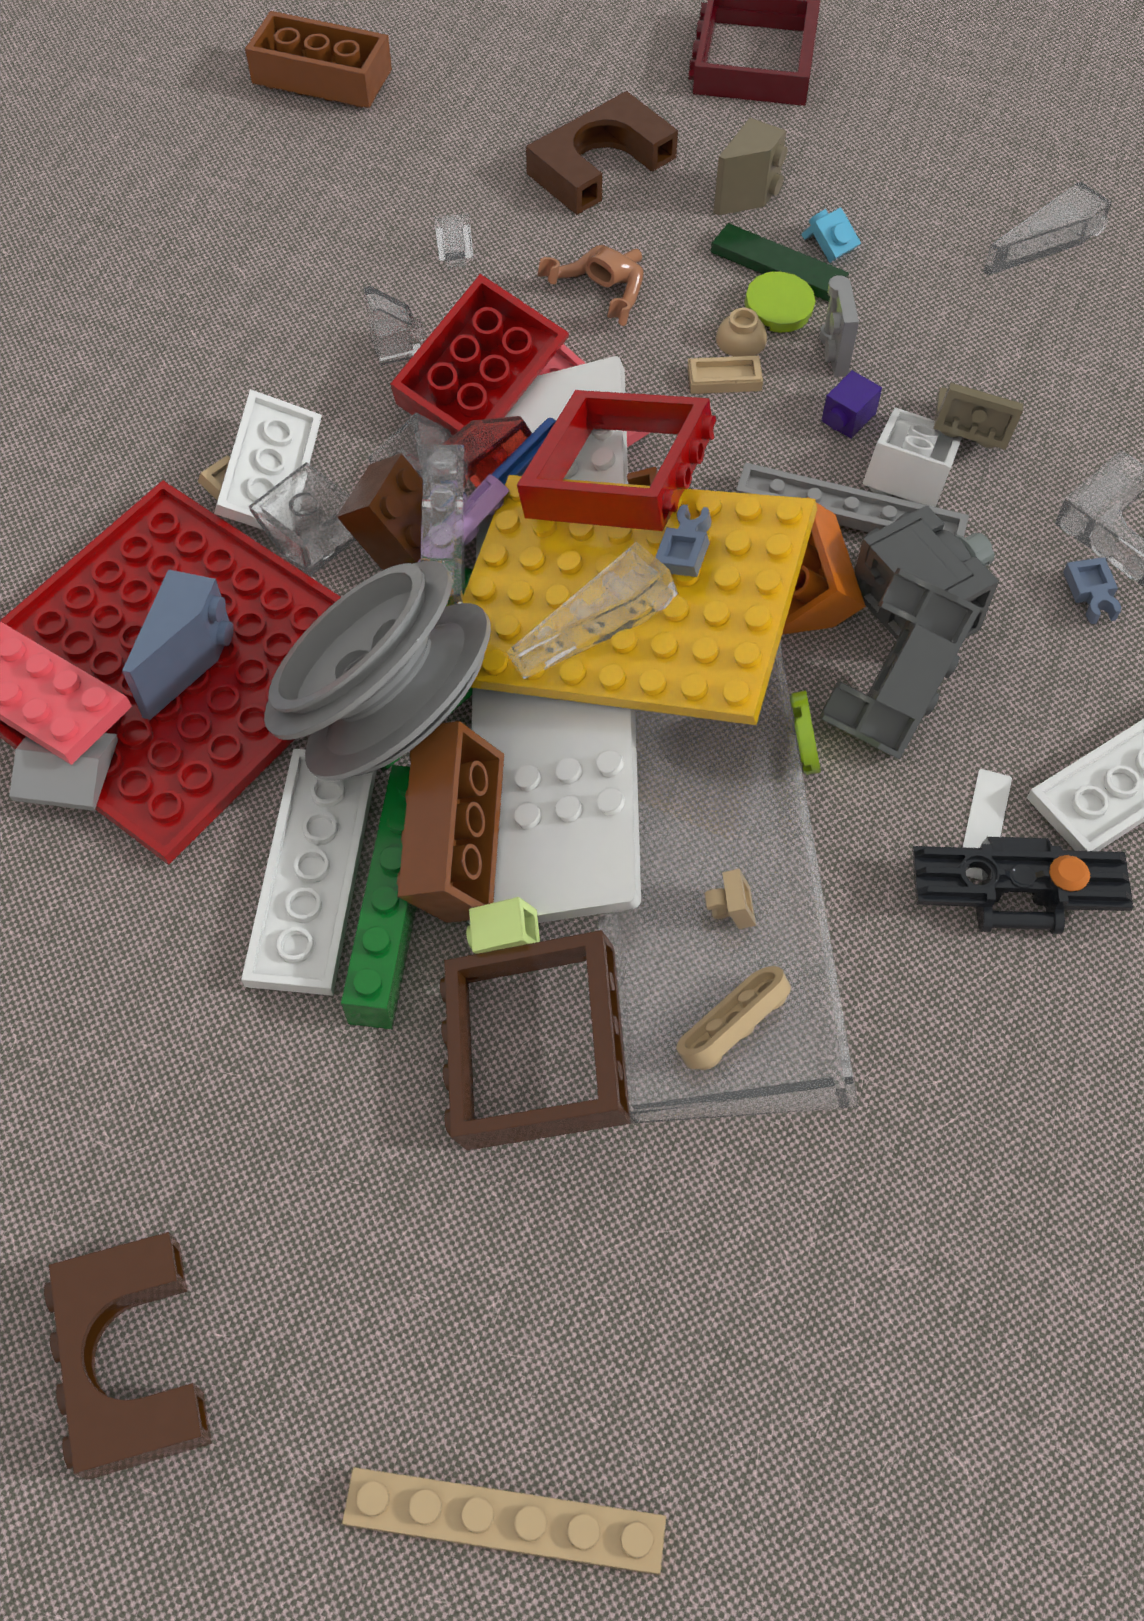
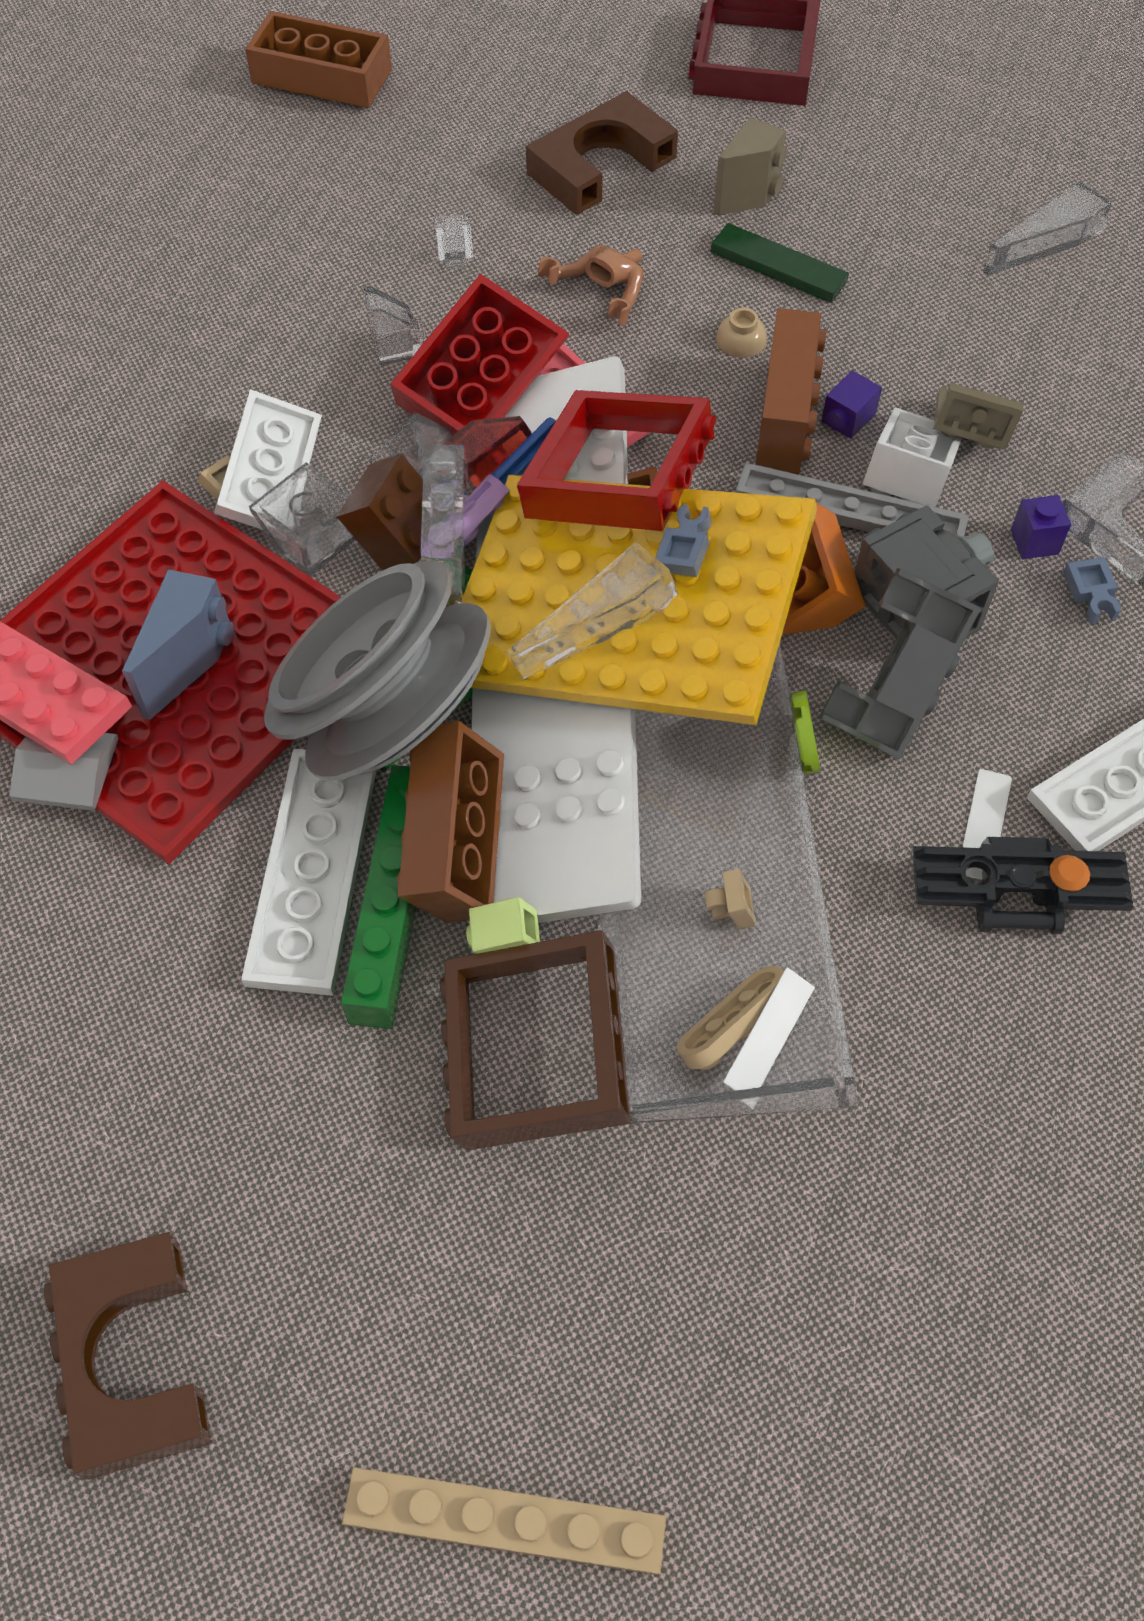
(724, 374): tan tile -> none
(769, 1032): none -> white sticker
(781, 301): lime tile -> none
(791, 390): none -> dark orange brick
(832, 233): medium azure bracket -> none
(840, 325): light grey plate -> none
(1040, 527): none -> dark purple brick

